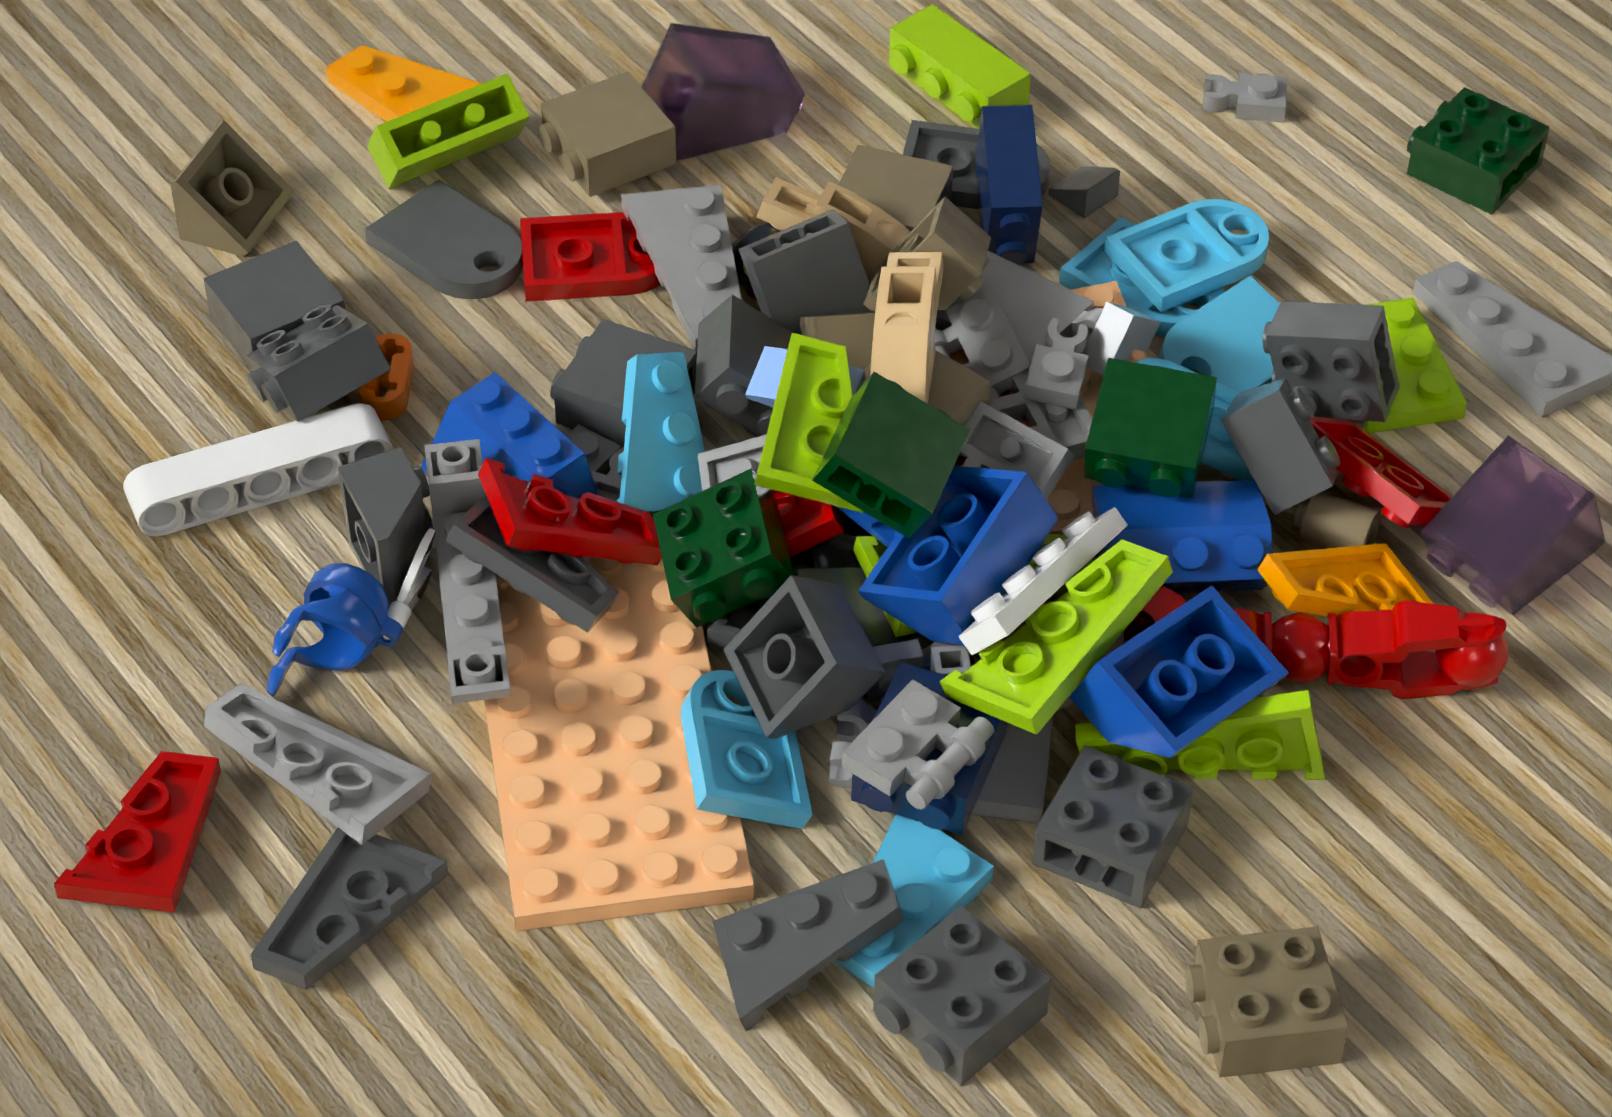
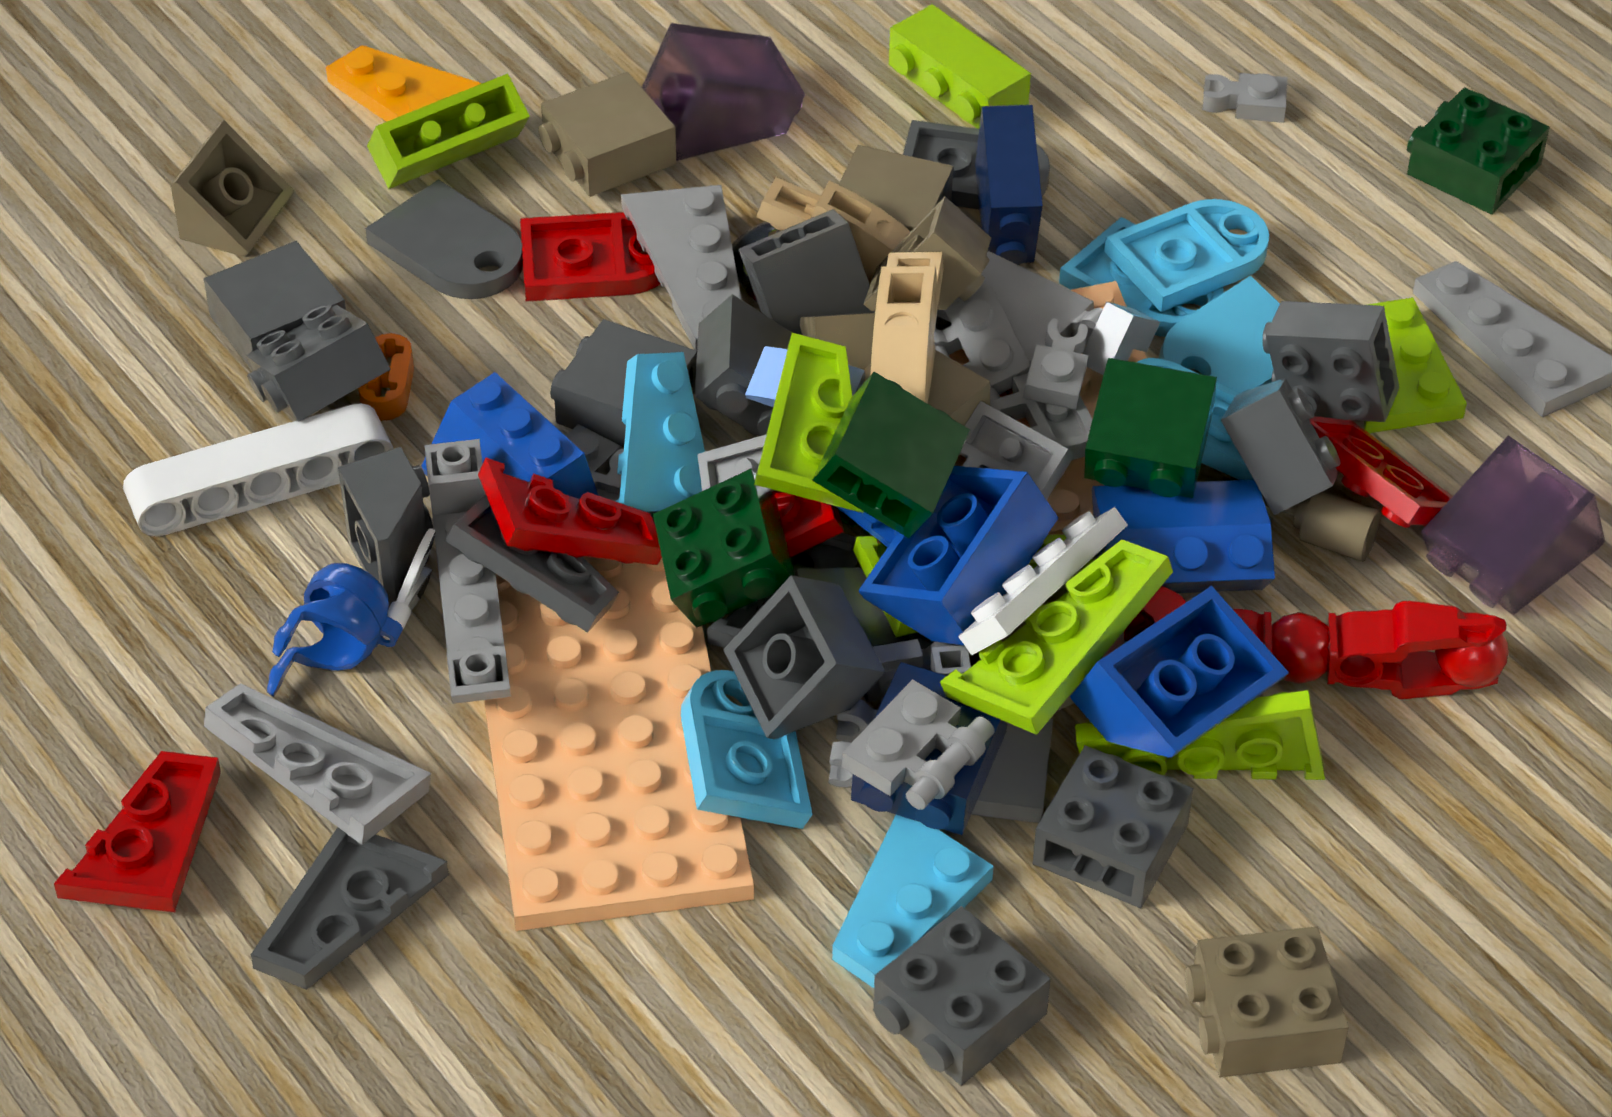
(793, 937): dark grey wing -> none
(1087, 189): dark grey slope -> none
(1340, 579): light orange wing -> none

